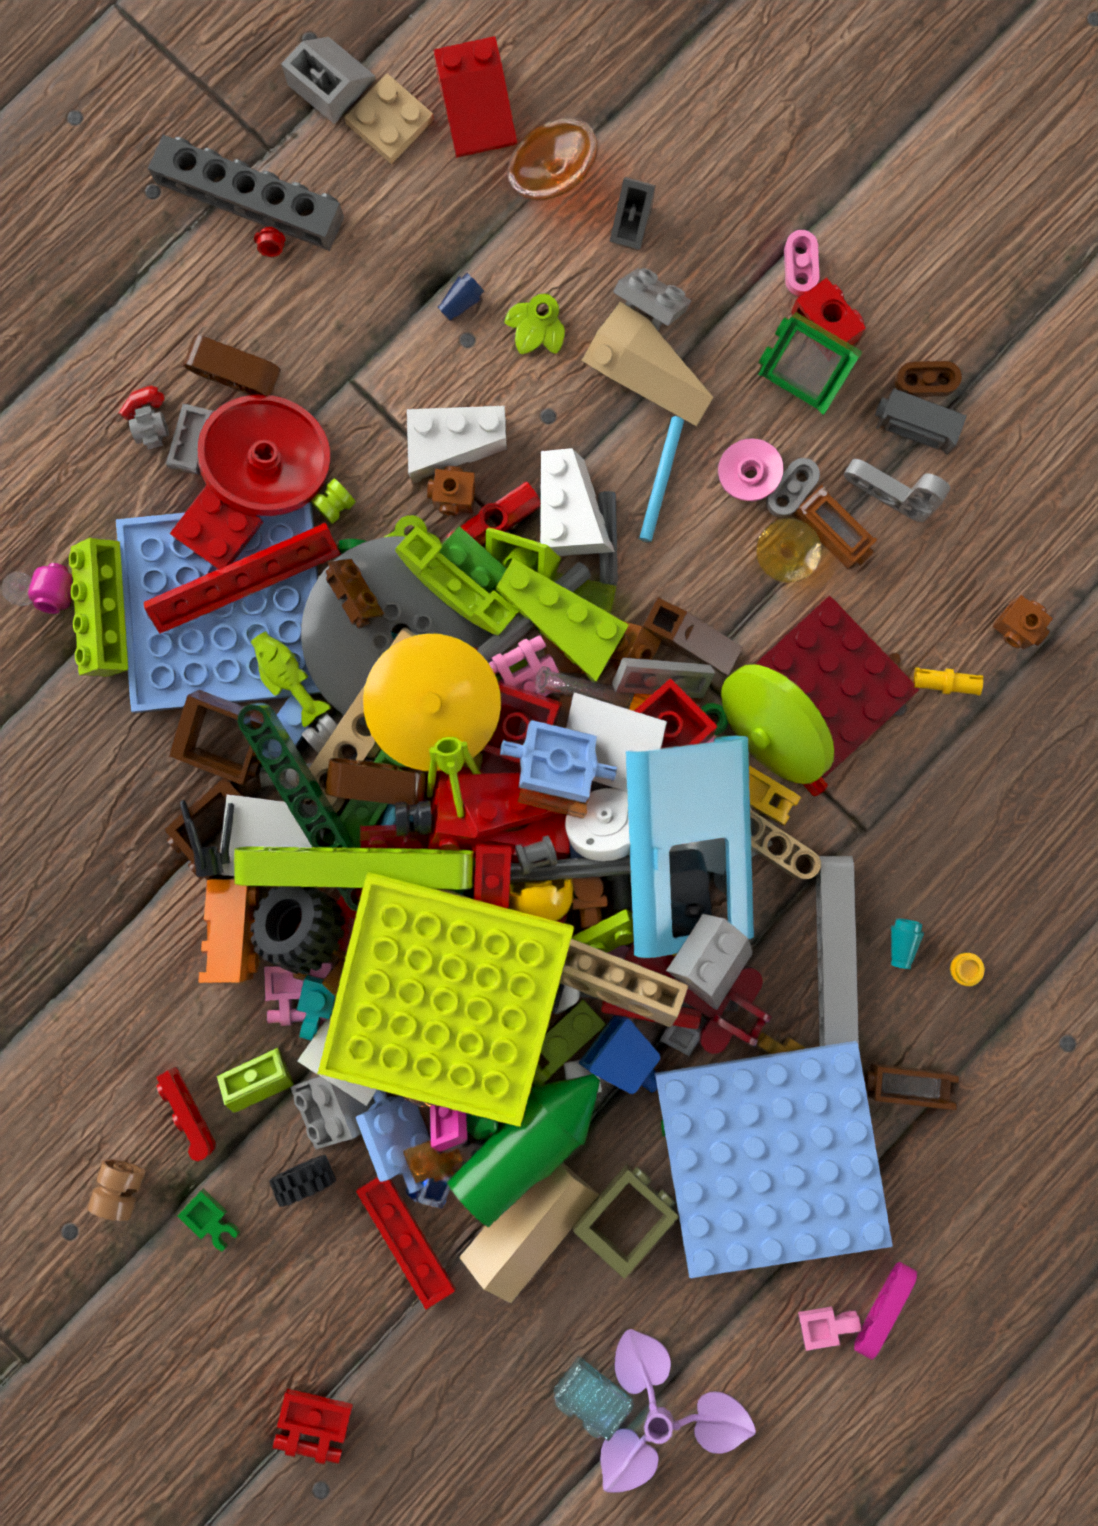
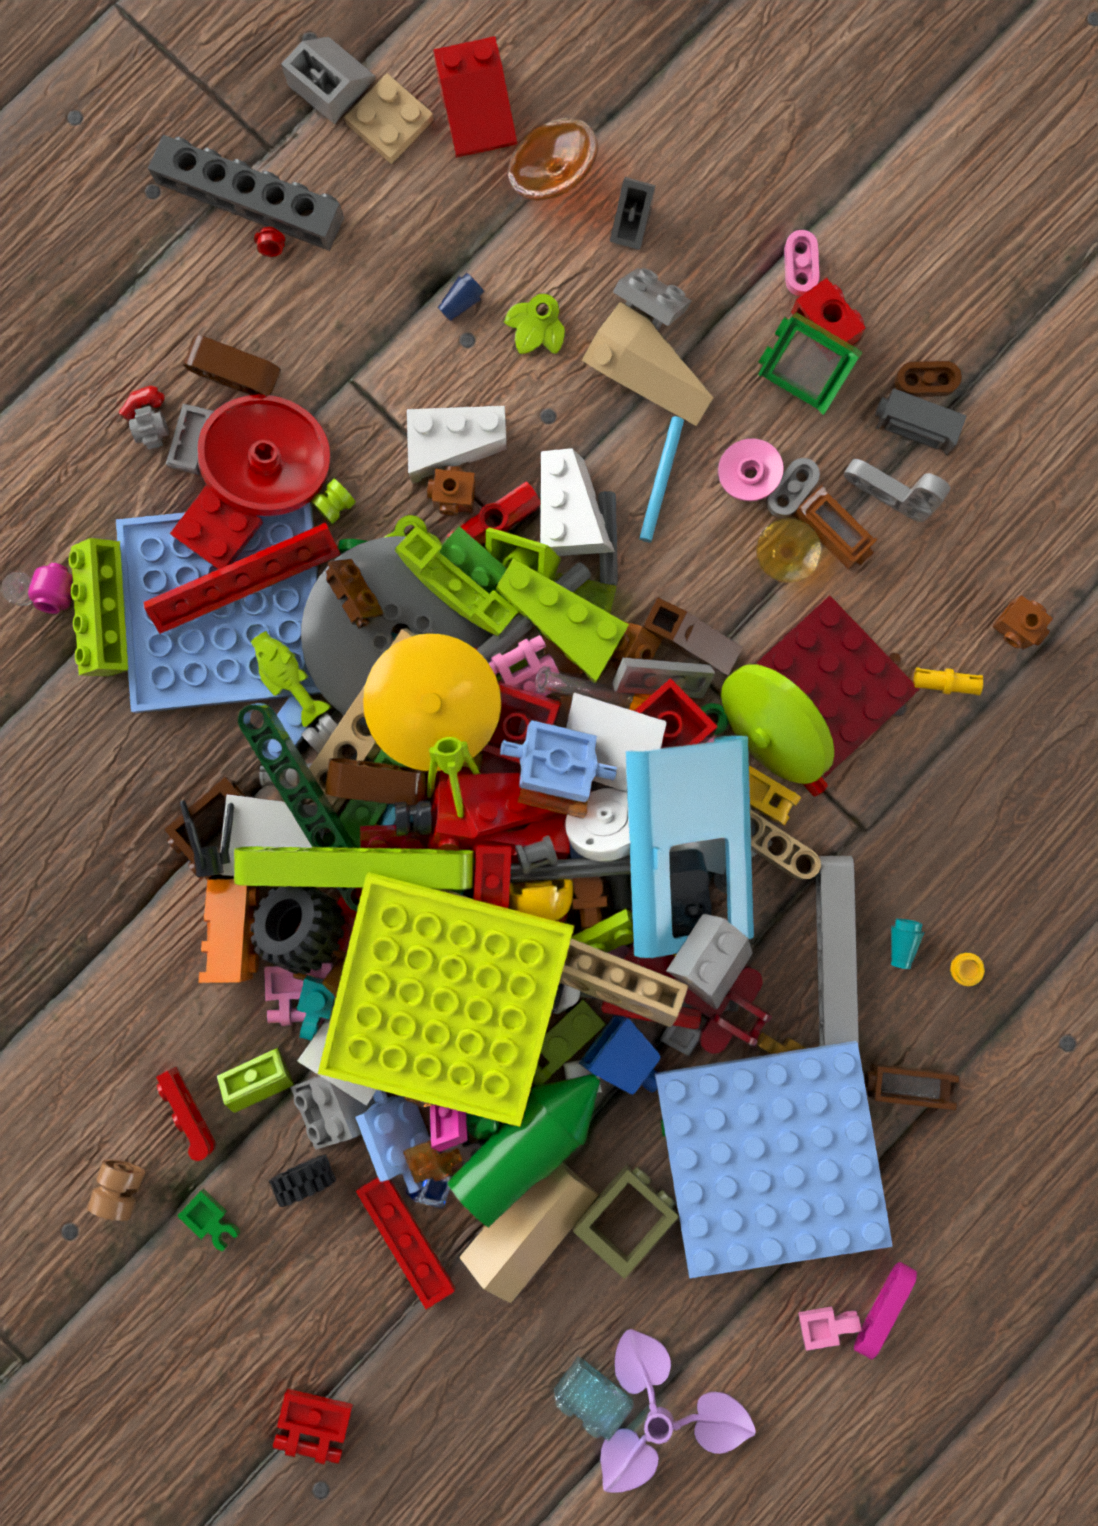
(188, 731): reddish brown window -> none

